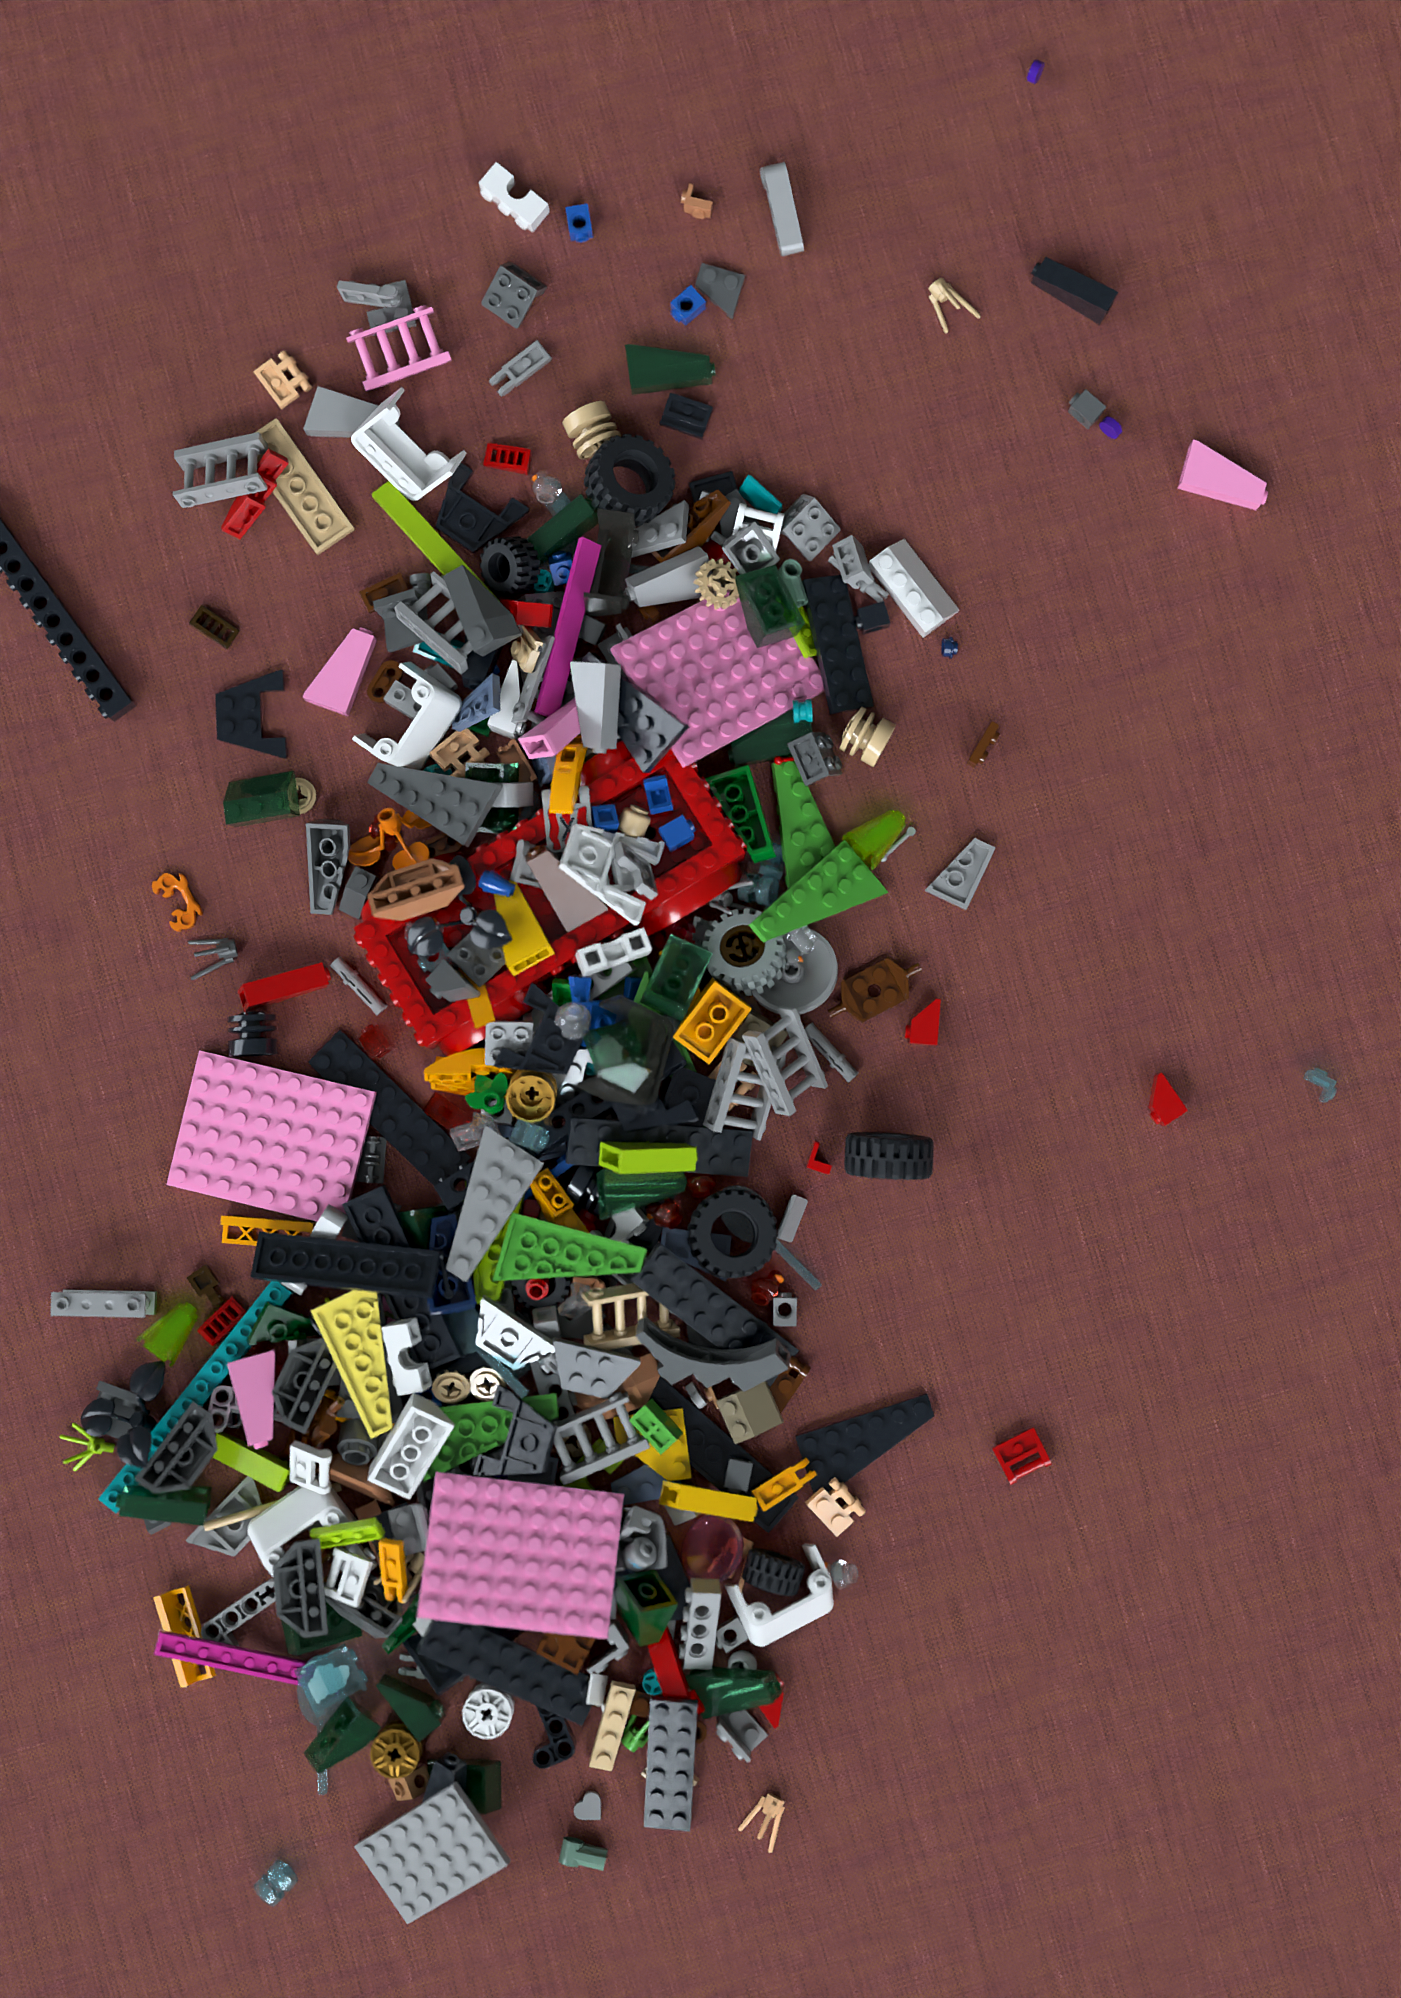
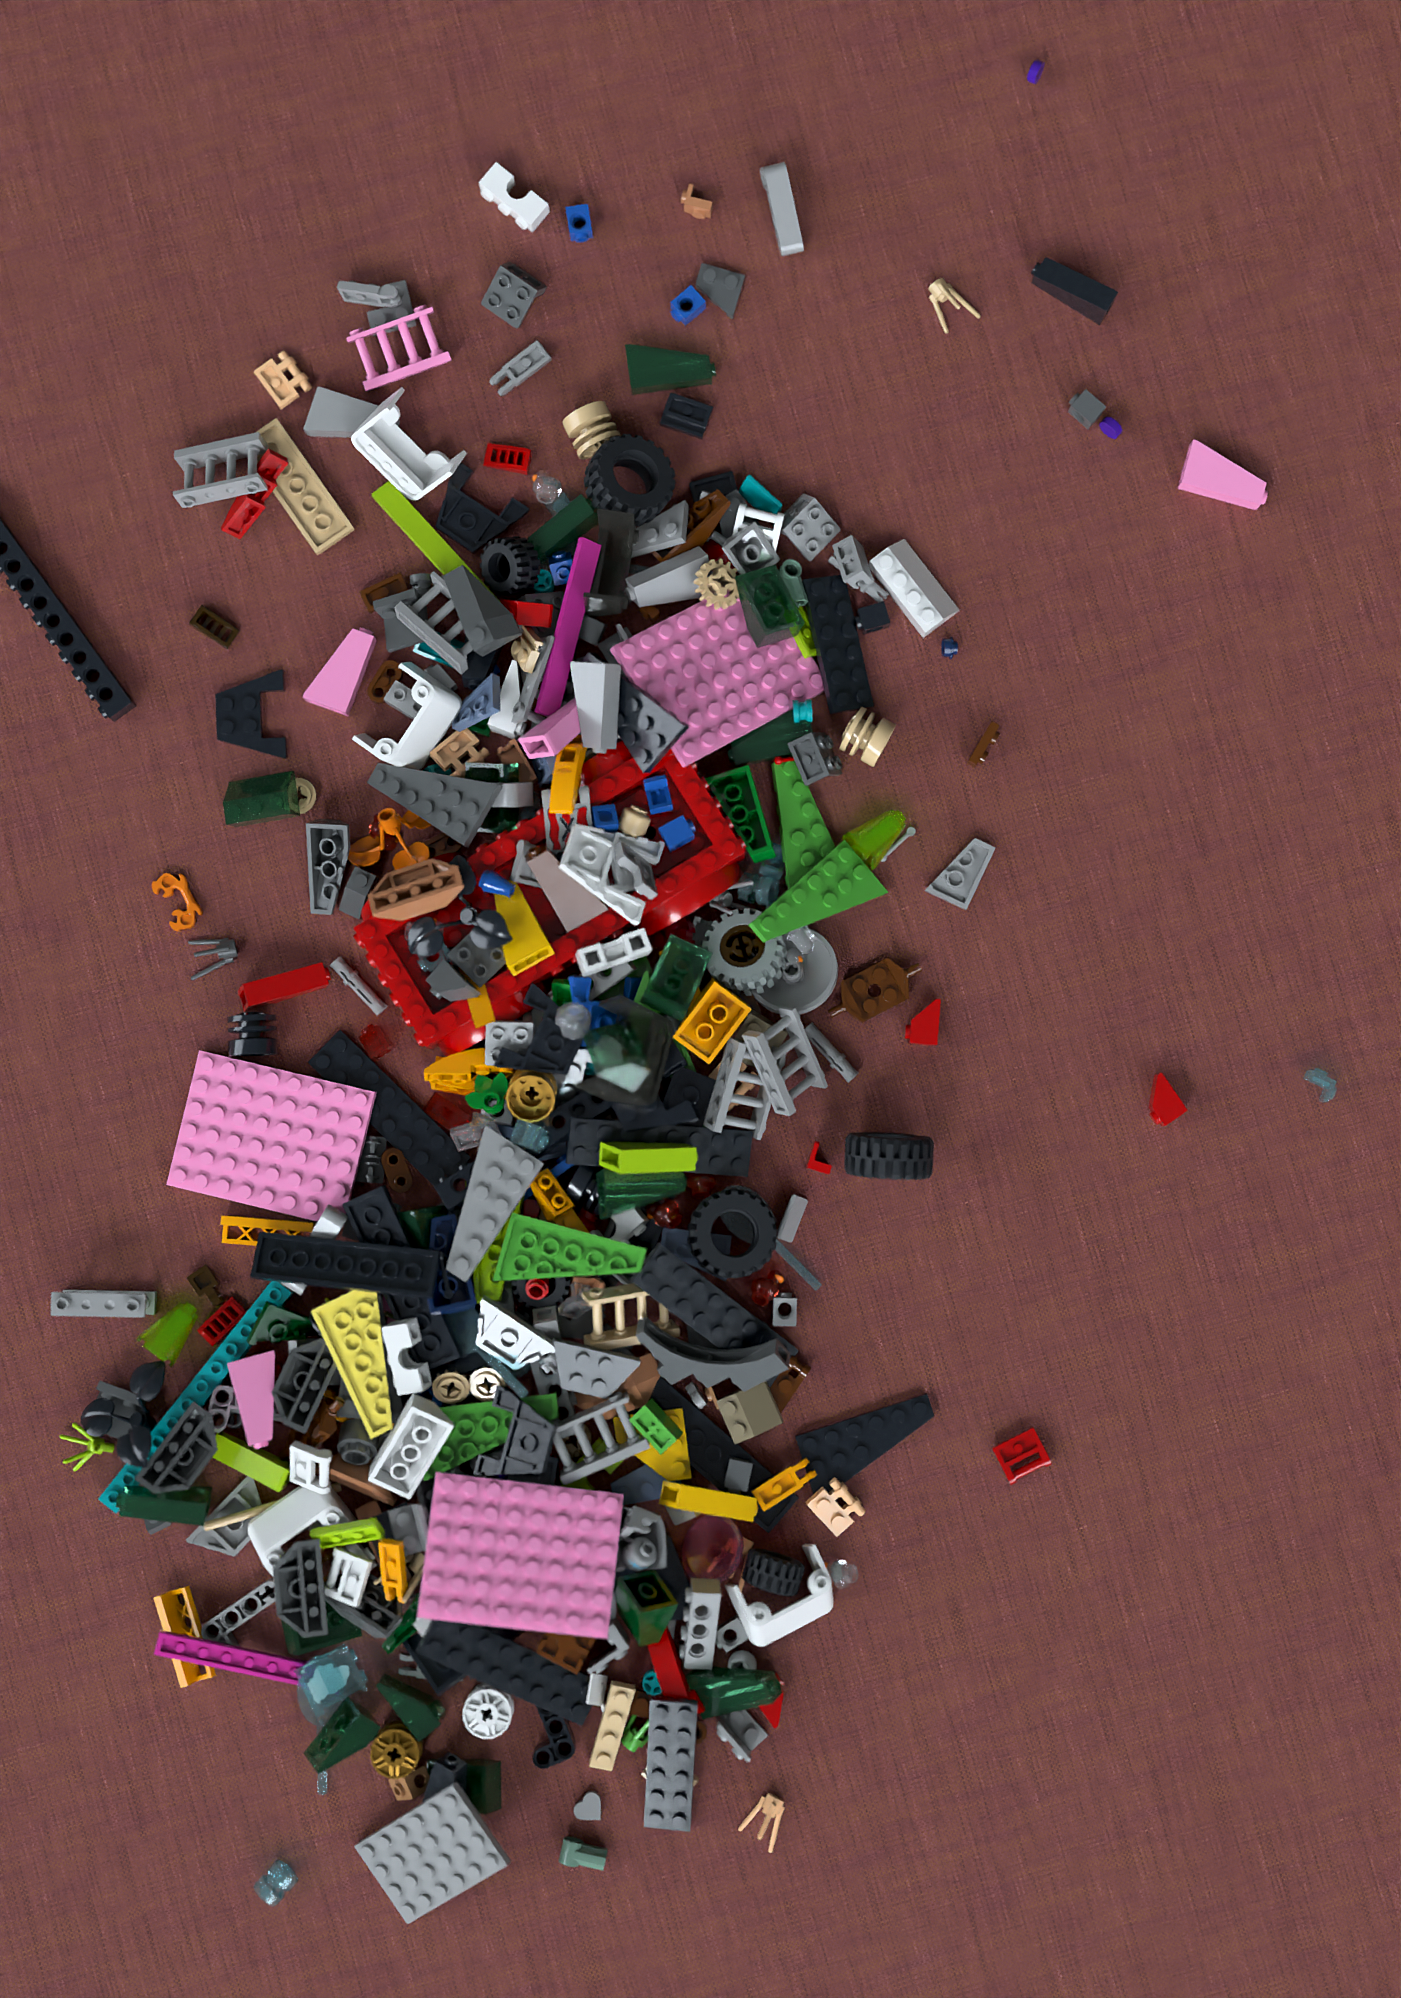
(396, 1170): none -> reddish brown plate

